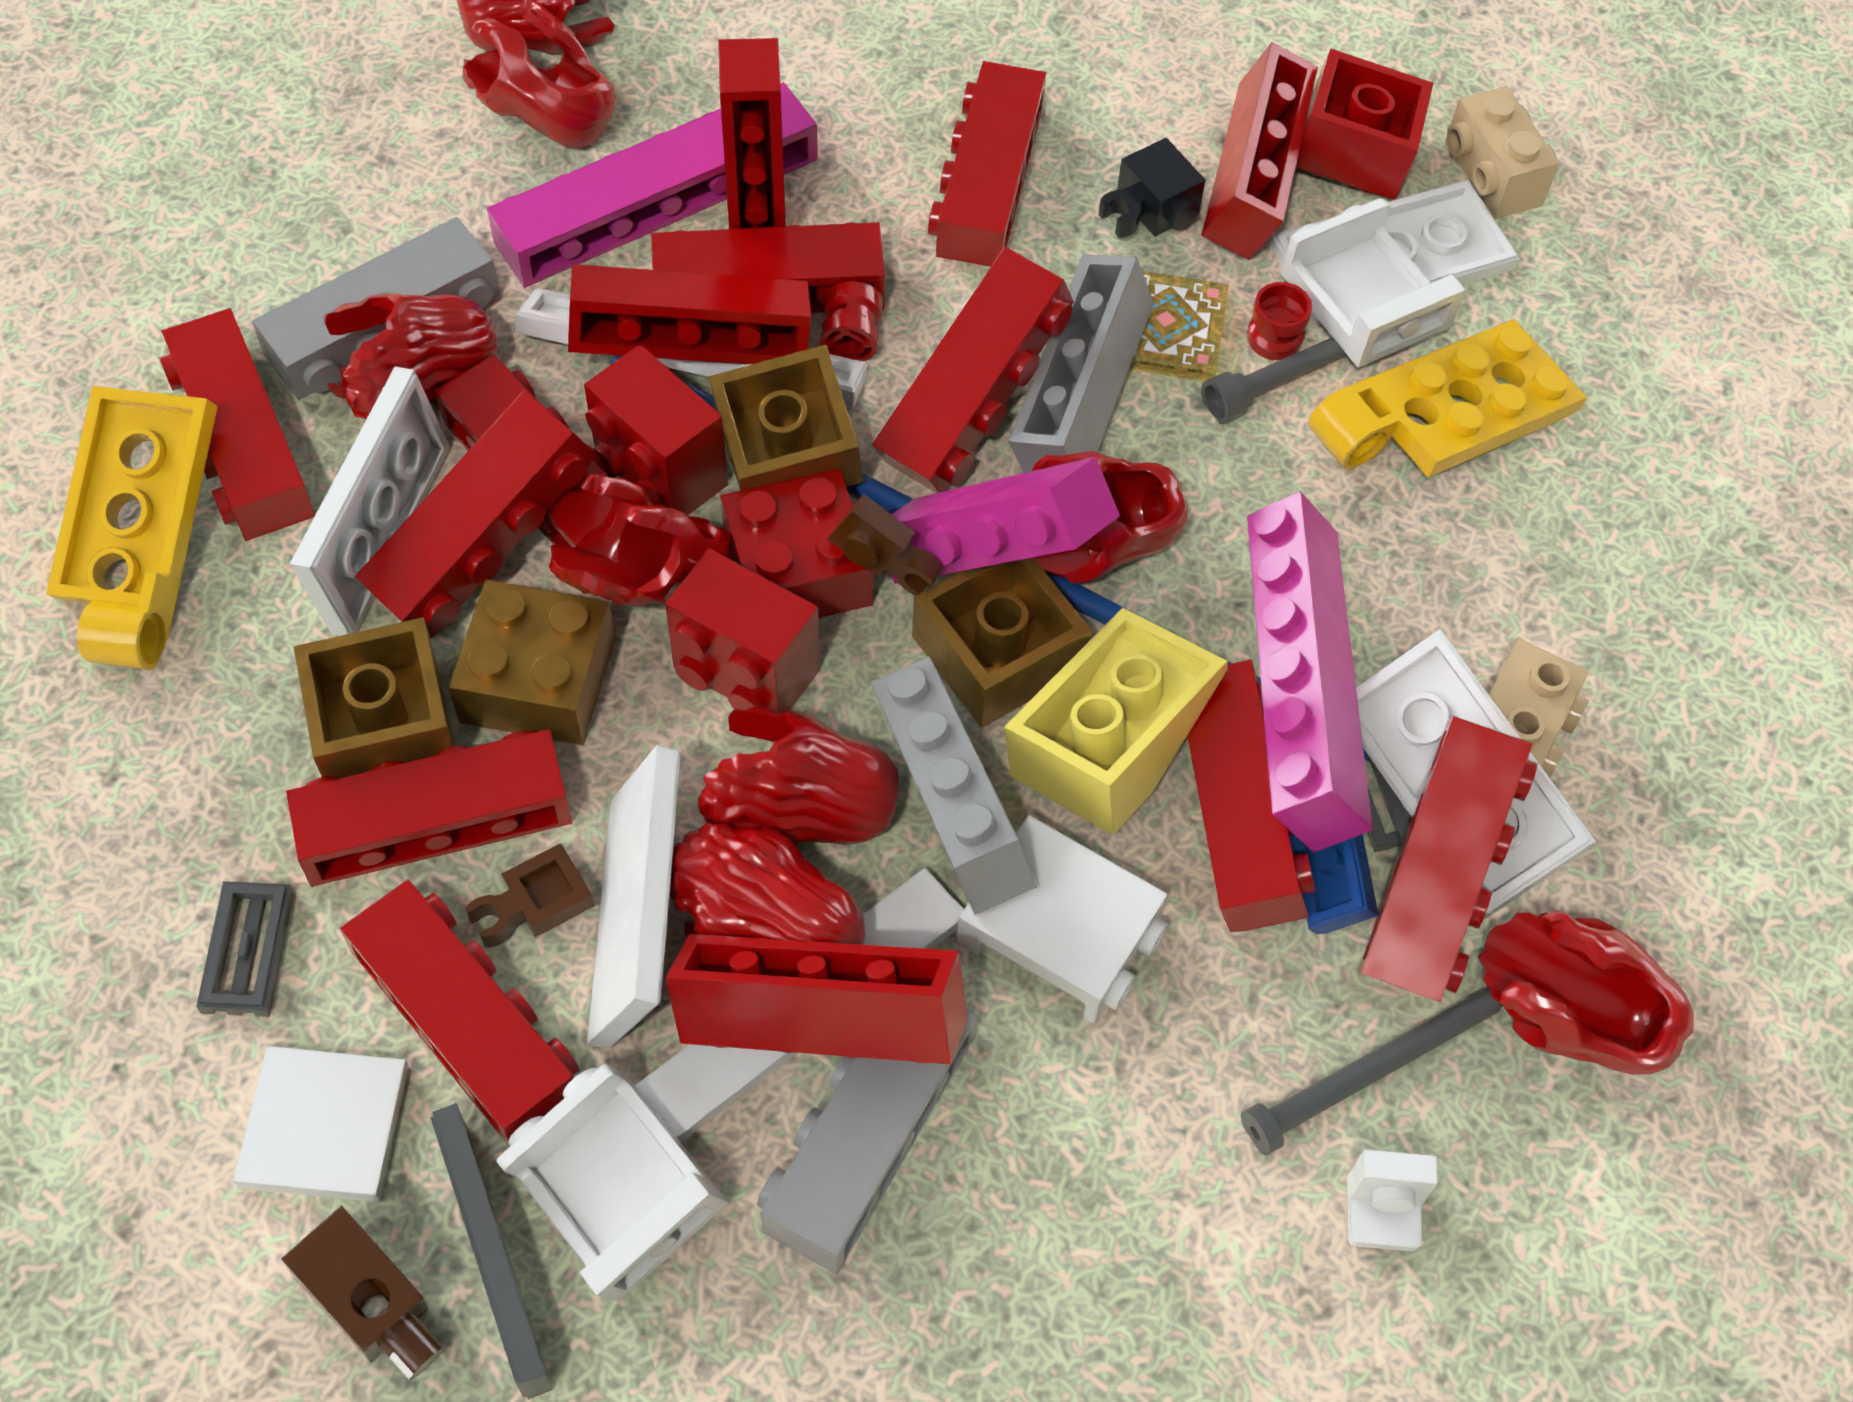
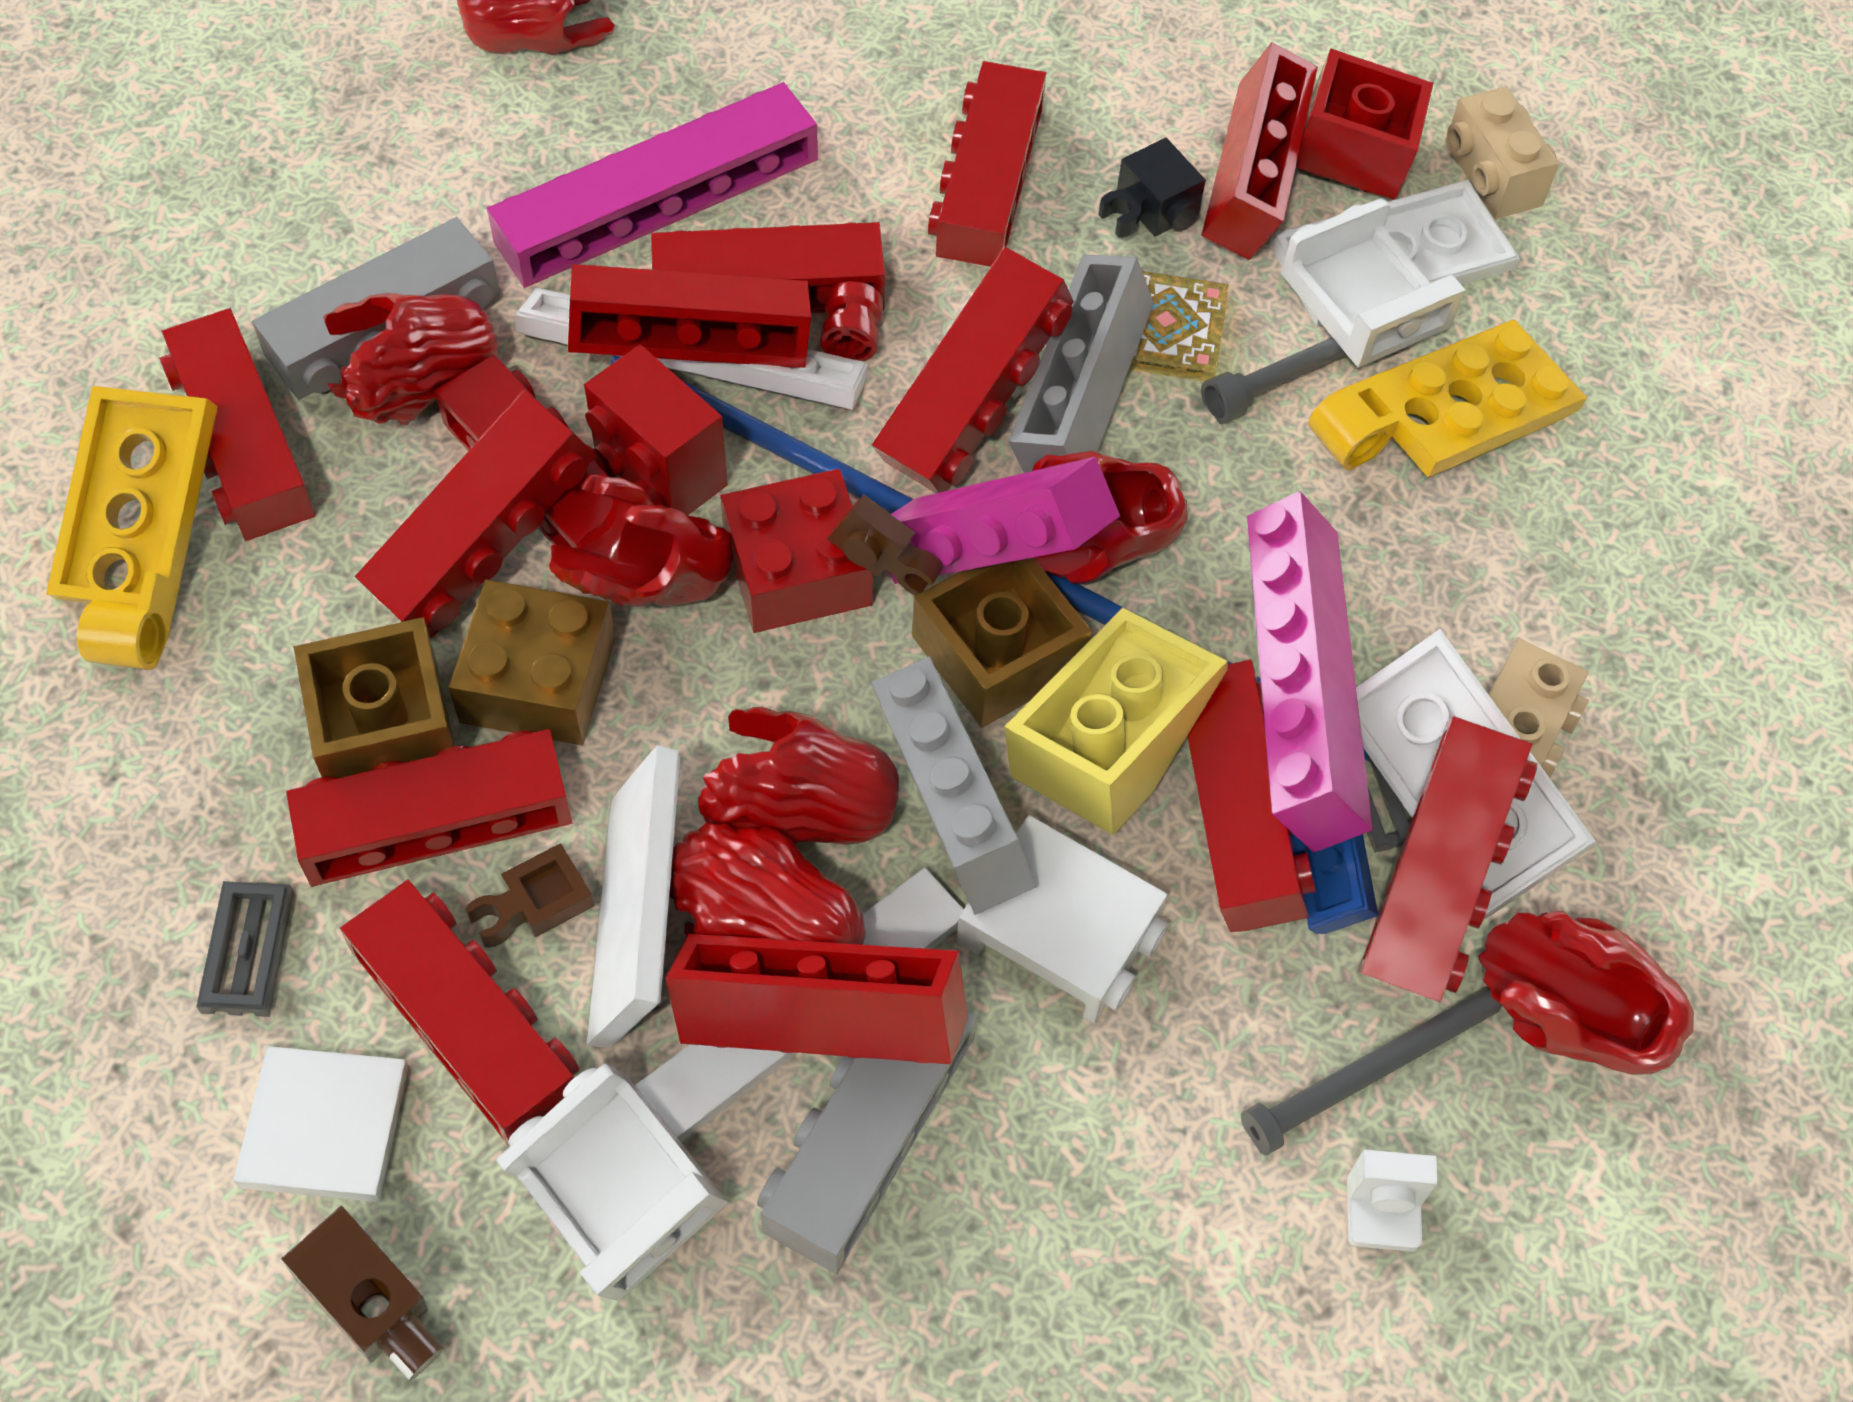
(370, 499): white tile -> none
(491, 1253): dark grey tile -> none
(561, 101): red hair -> none
(742, 635): red brick -> none
(752, 131): red brick -> none
(786, 420): pearl gold brick -> none
(1279, 320): red wheel -> none

